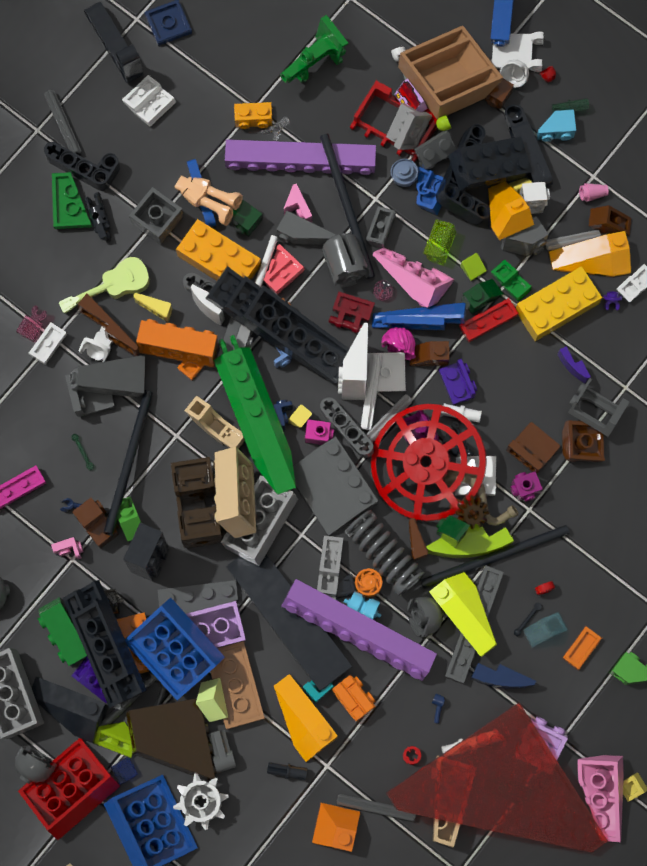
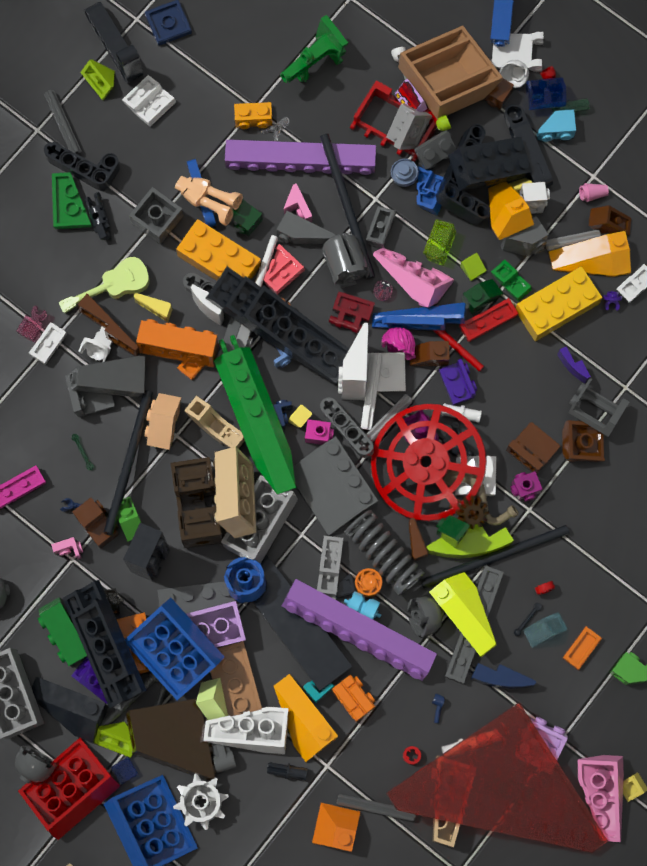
(99, 77): none -> lime slope
(162, 421): none -> light nougat brick
(250, 589): none -> blue brick
(256, 730): none -> white wedge
(458, 348): none -> red bar
(551, 92): none -> clear blue window

